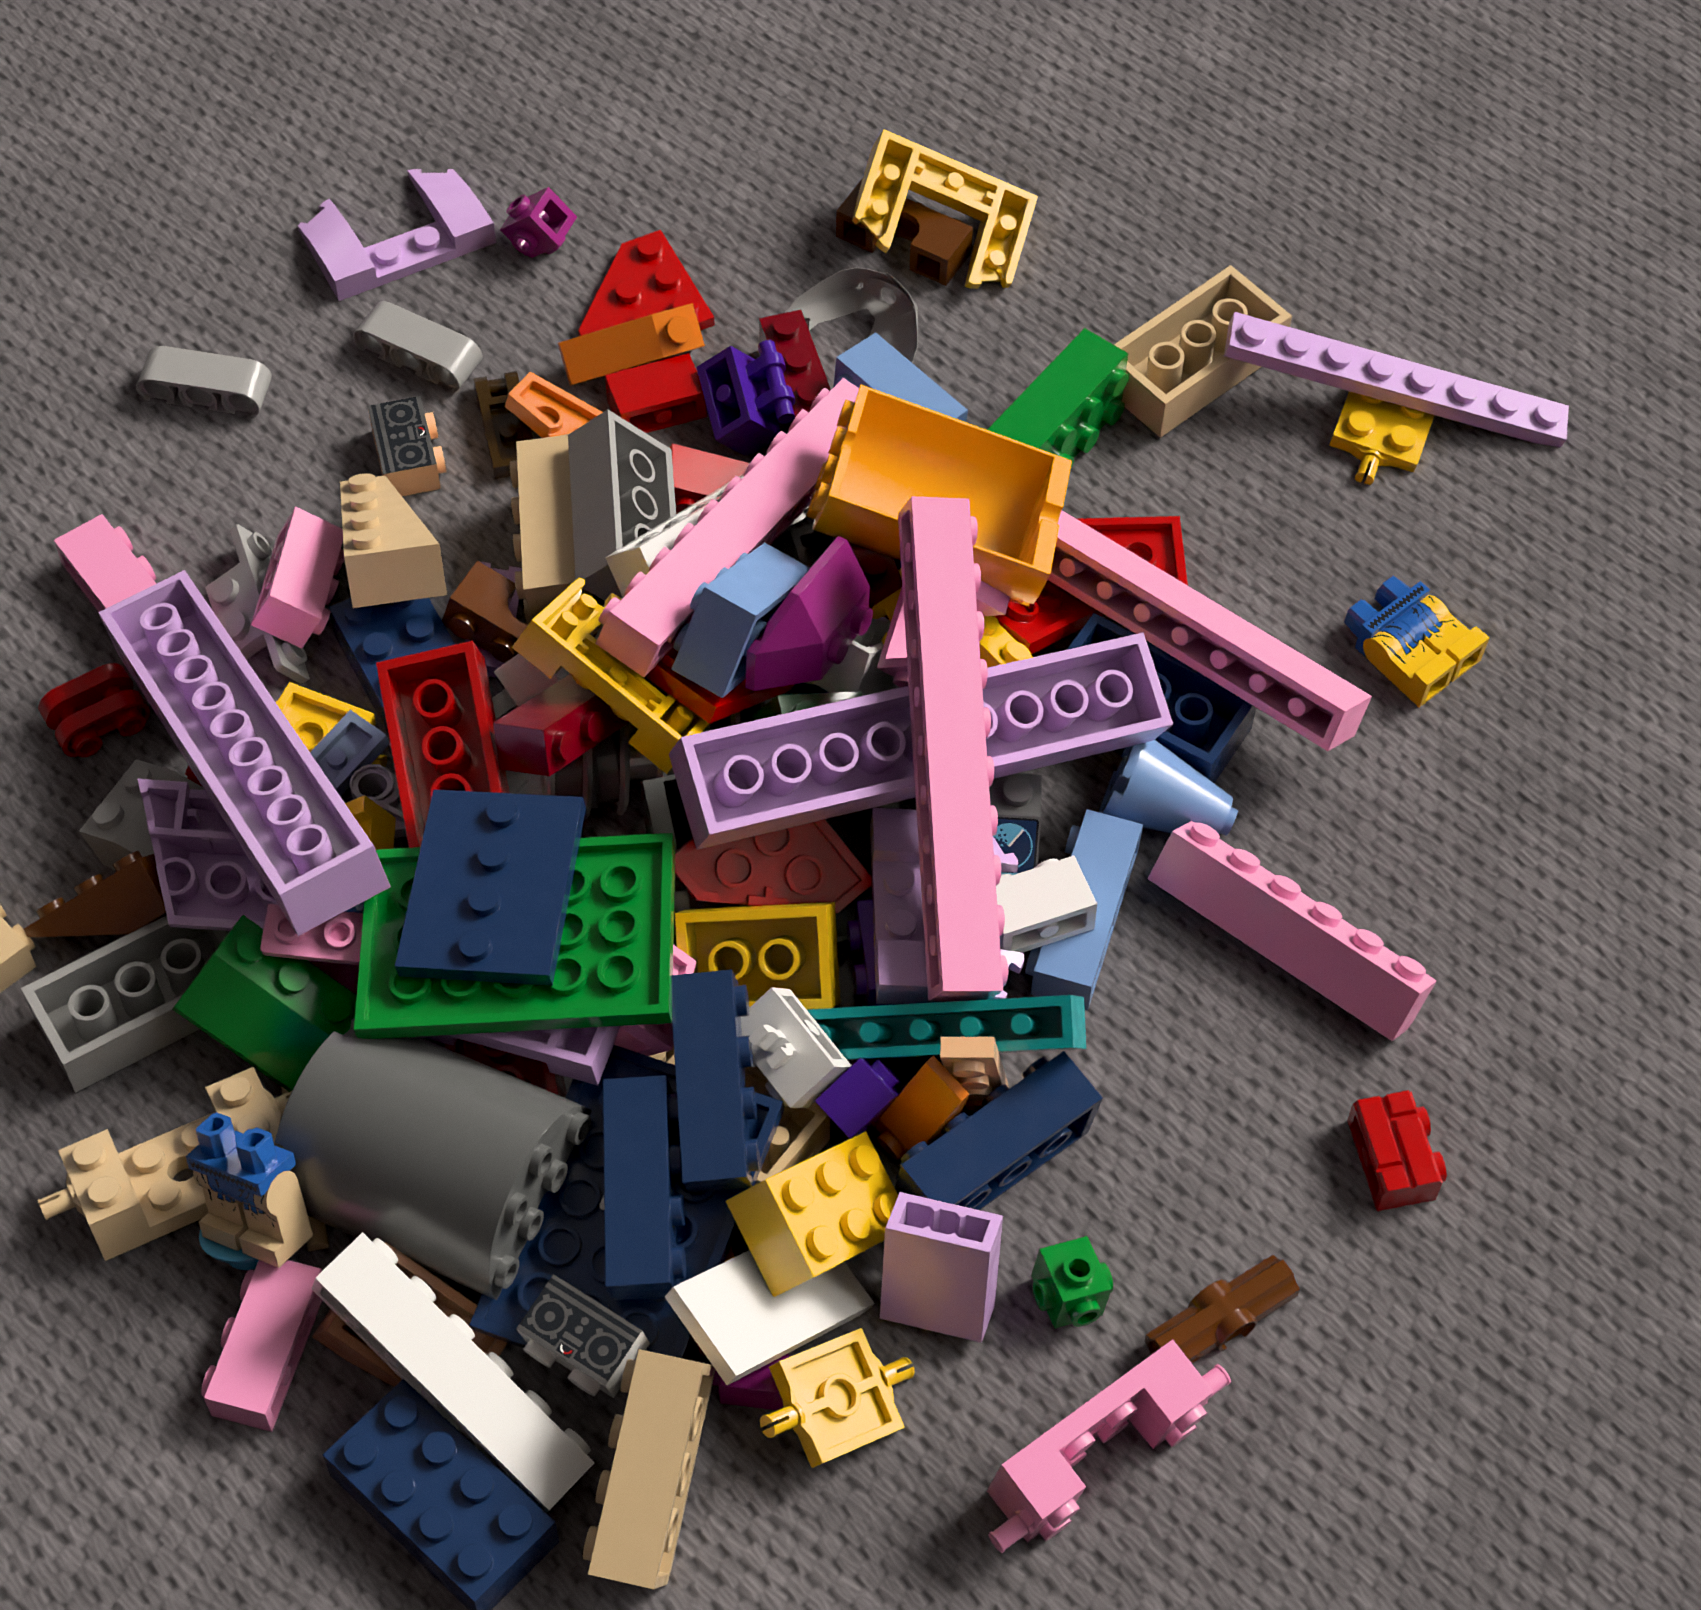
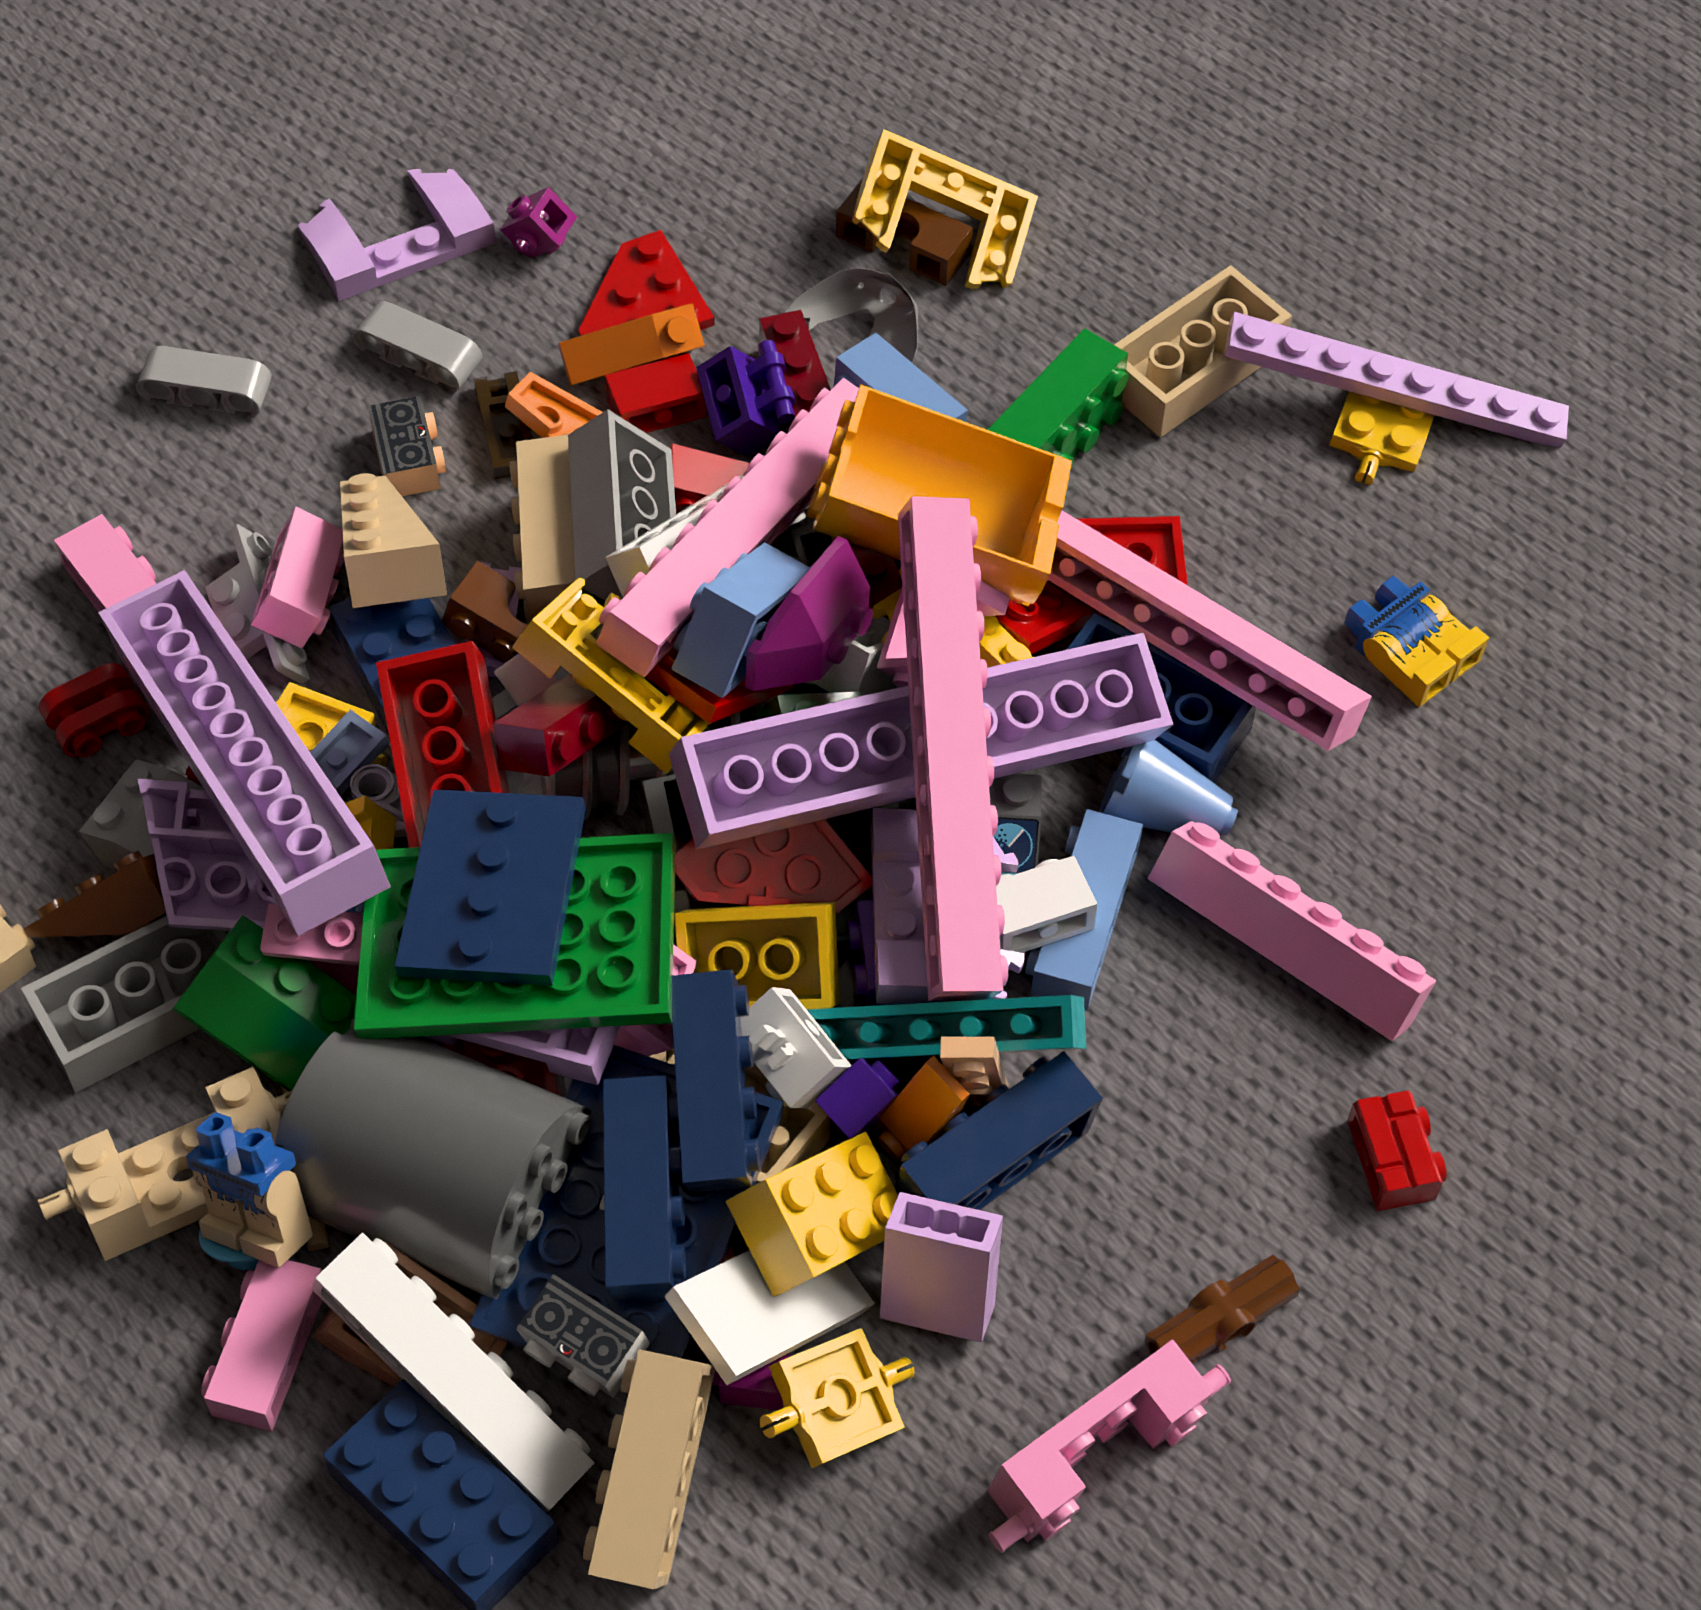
(1071, 1283): green brick -> none

